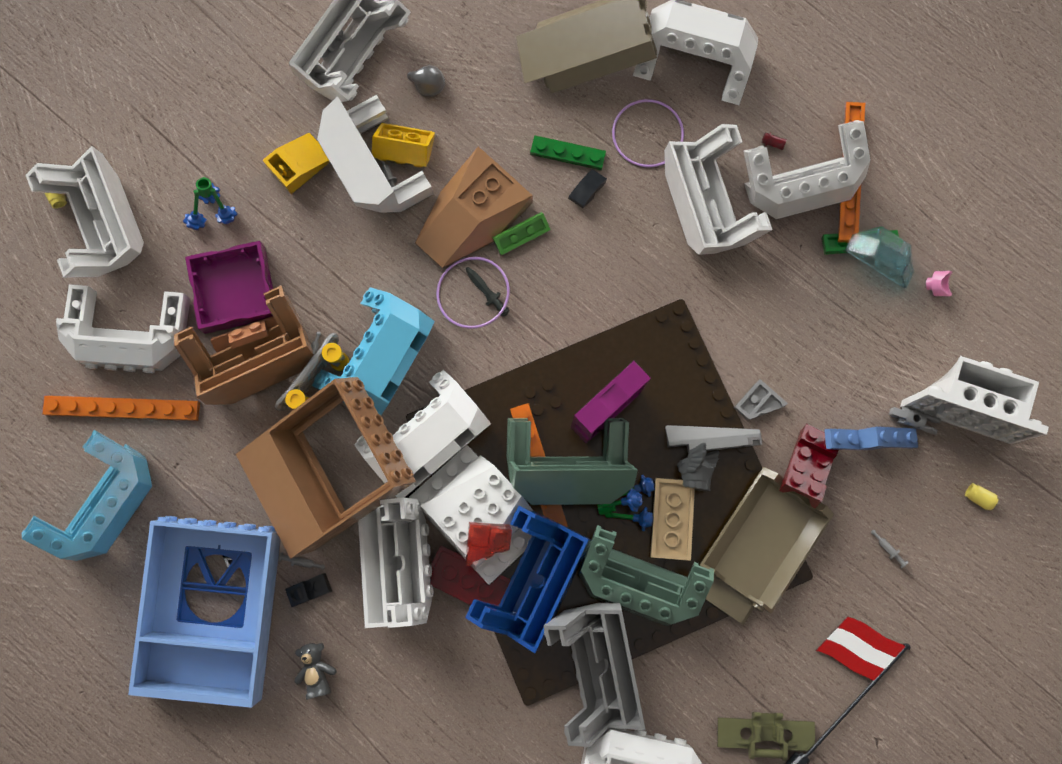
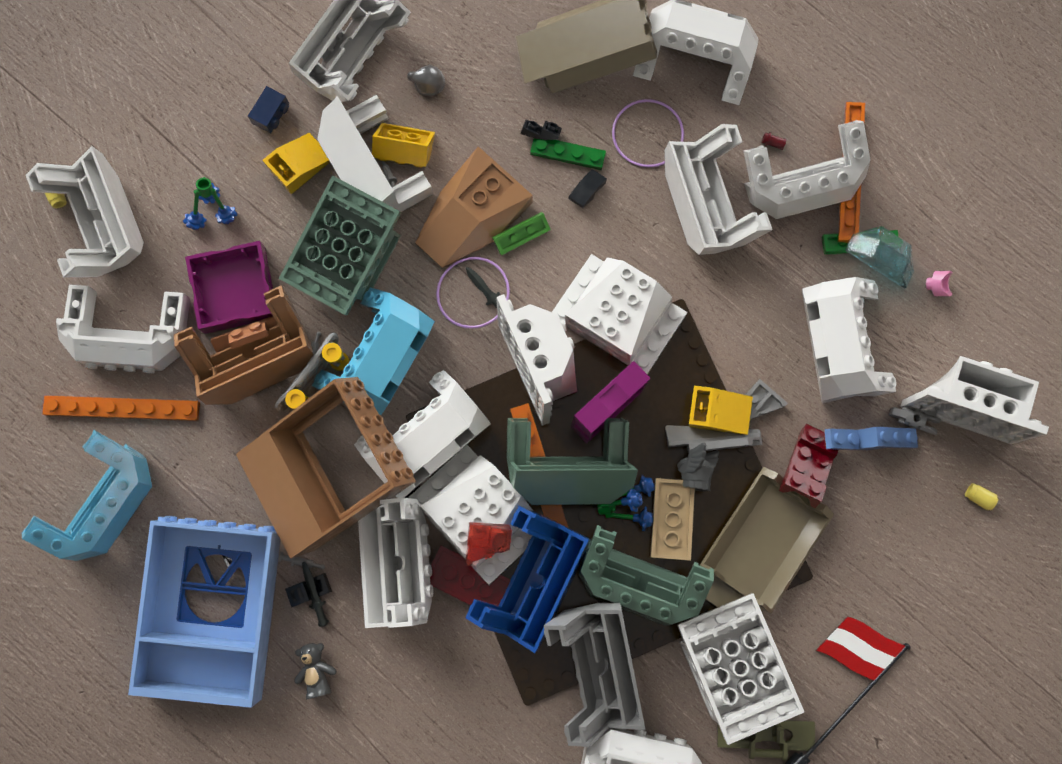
(268, 109): none -> dark blue brick
(316, 601): none -> pearl dark grey sword
(342, 246): none -> sand green wedge
(539, 352): none -> white wedge
(549, 131): none -> black slope
(620, 311): none -> white wedge
(720, 410): none -> yellow slope
(739, 669): none -> white wedge
(842, 341): none -> white wedge
(892, 552): light grey piece -> none

